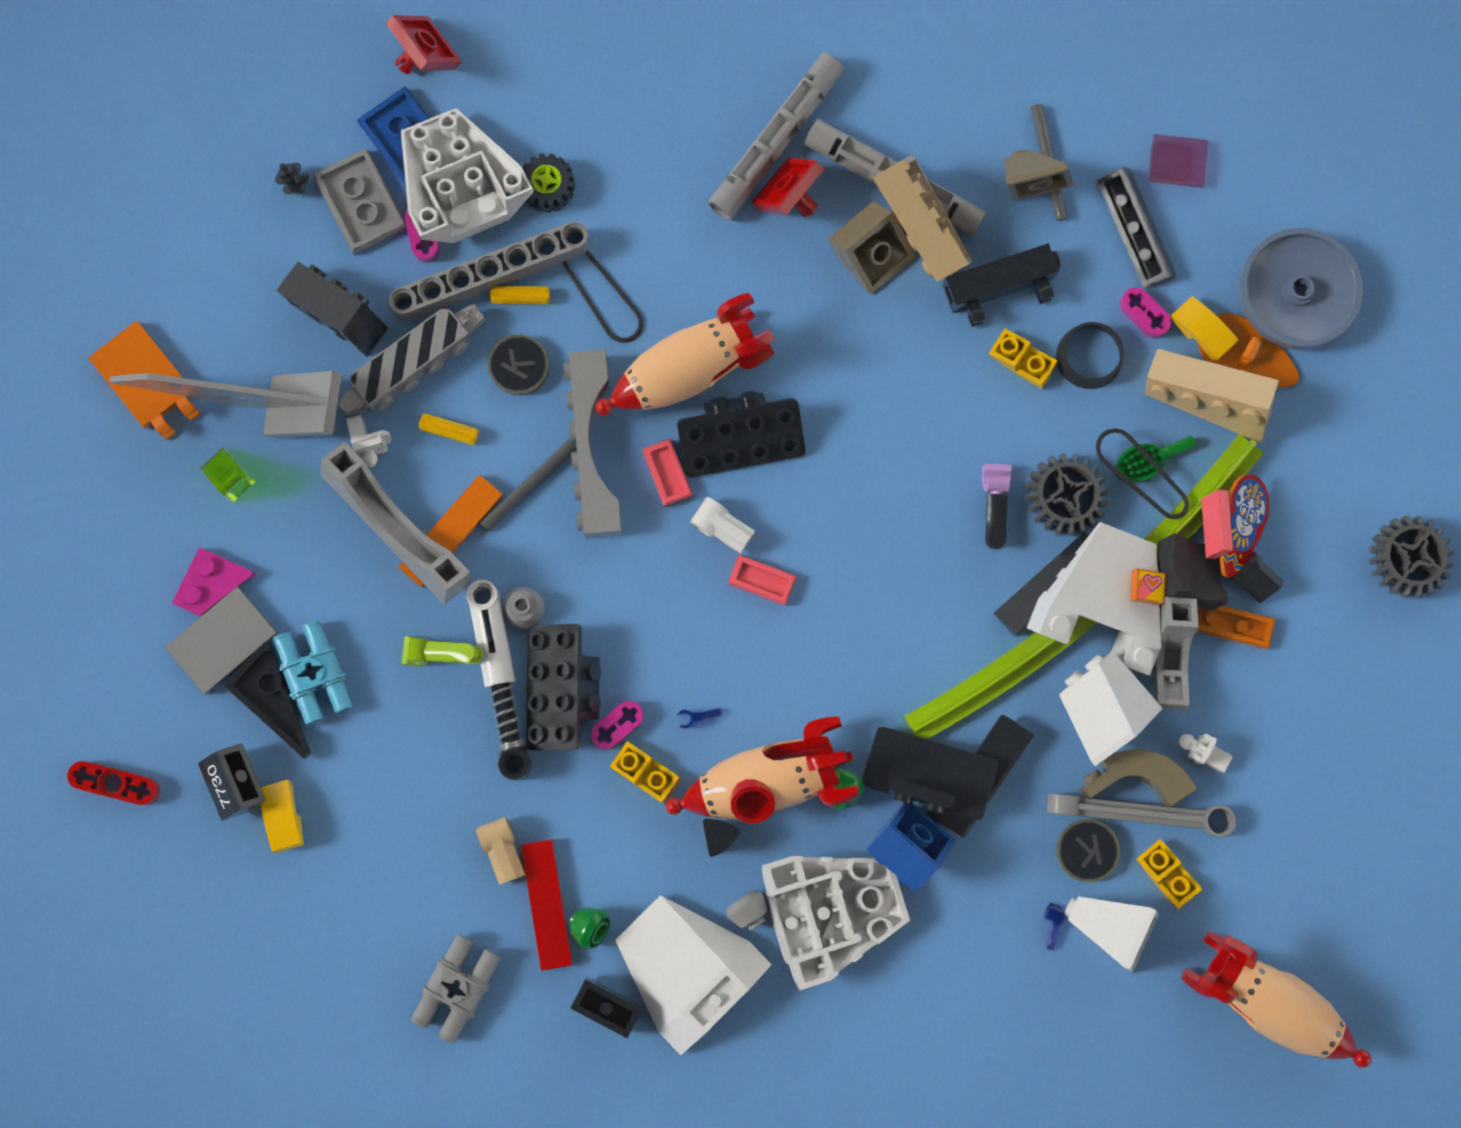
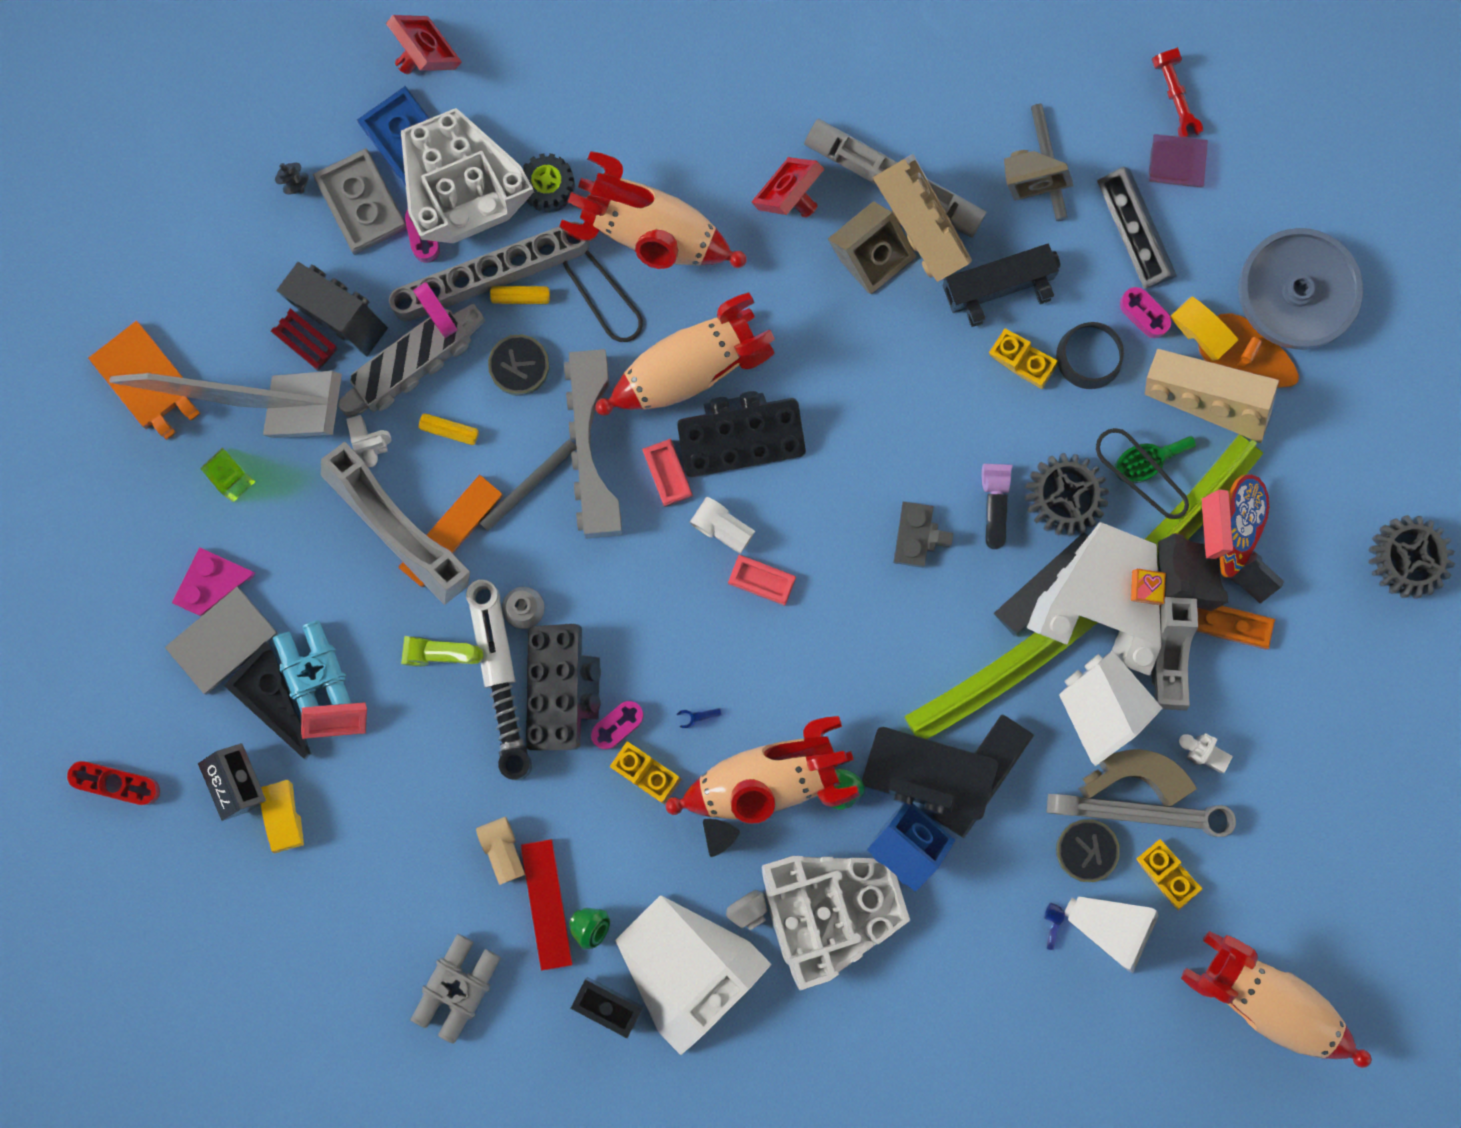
(285, 324): none -> dark red tile
(333, 720): none -> coral tile
(435, 310): none -> dark pink beam
(646, 220): none -> piece
(776, 136): light grey piece -> none
(918, 535): none -> dark grey hinge
(1176, 91): none -> red piece

